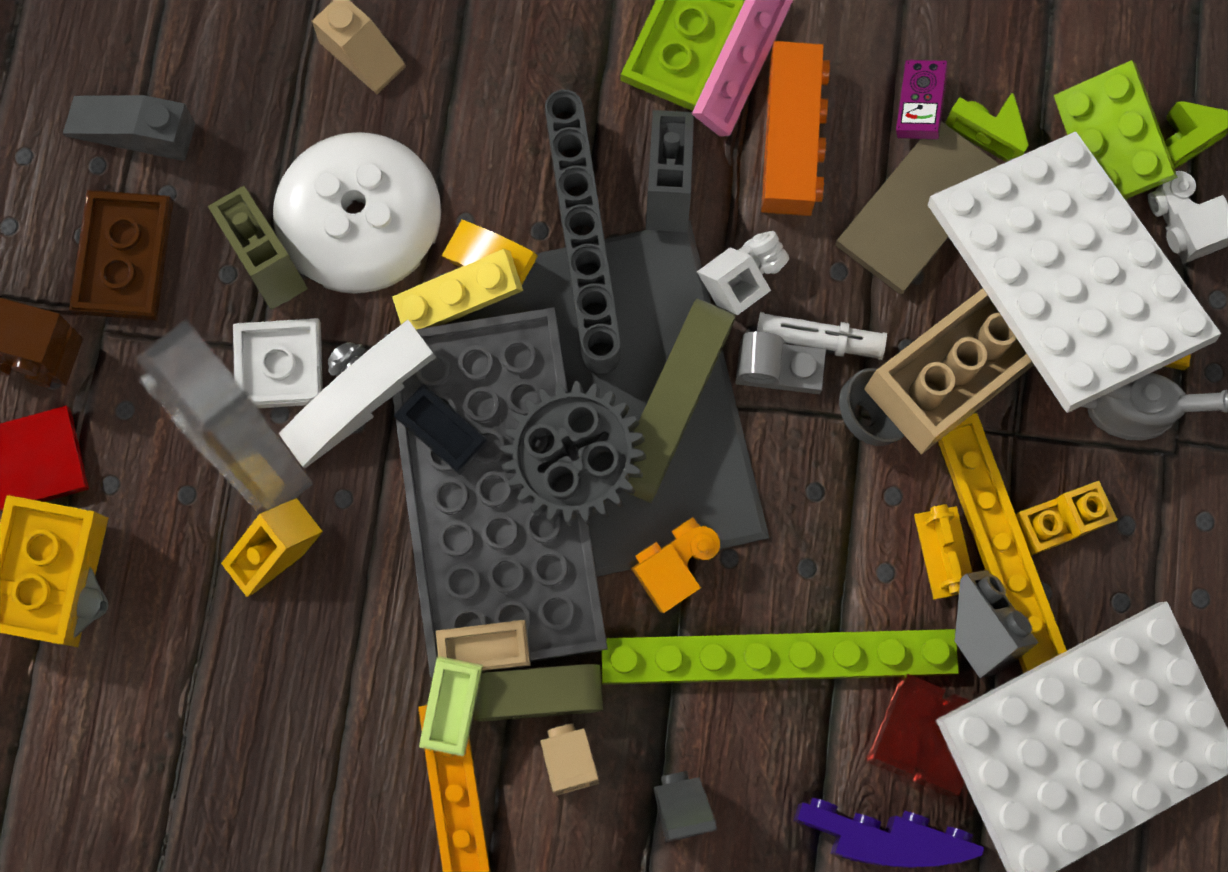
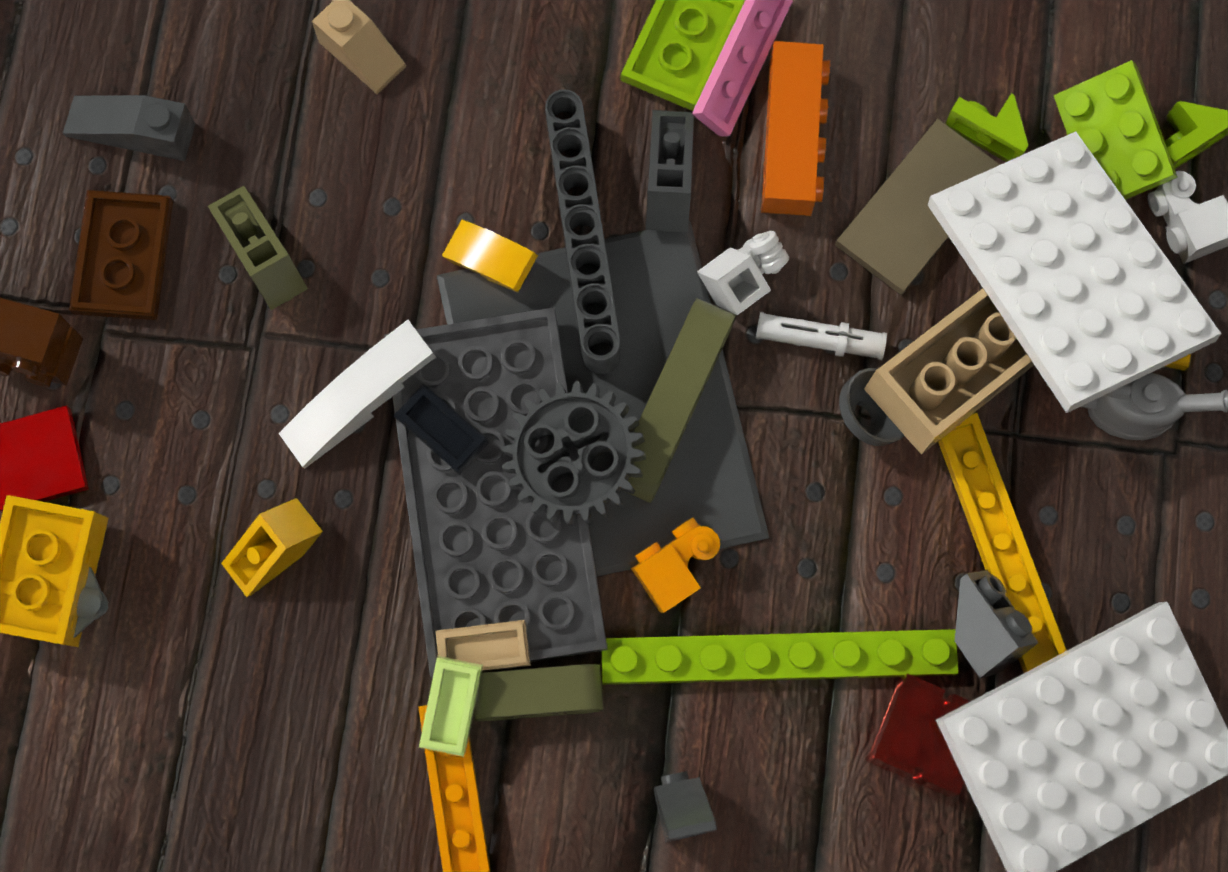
(221, 419): clear brick -> none
(279, 361): white tile -> none
(343, 357): flat silver plate -> none
(363, 248): white brick -> none
(459, 291): light yellow plate -> none
(568, 759): tan slope -> none
(775, 365): light grey plate -> none
(902, 844): dark purple slope -> none
(922, 99): magenta tile -> none
(943, 549): yellow hinge -> none
(1065, 517): yellow slope -> none

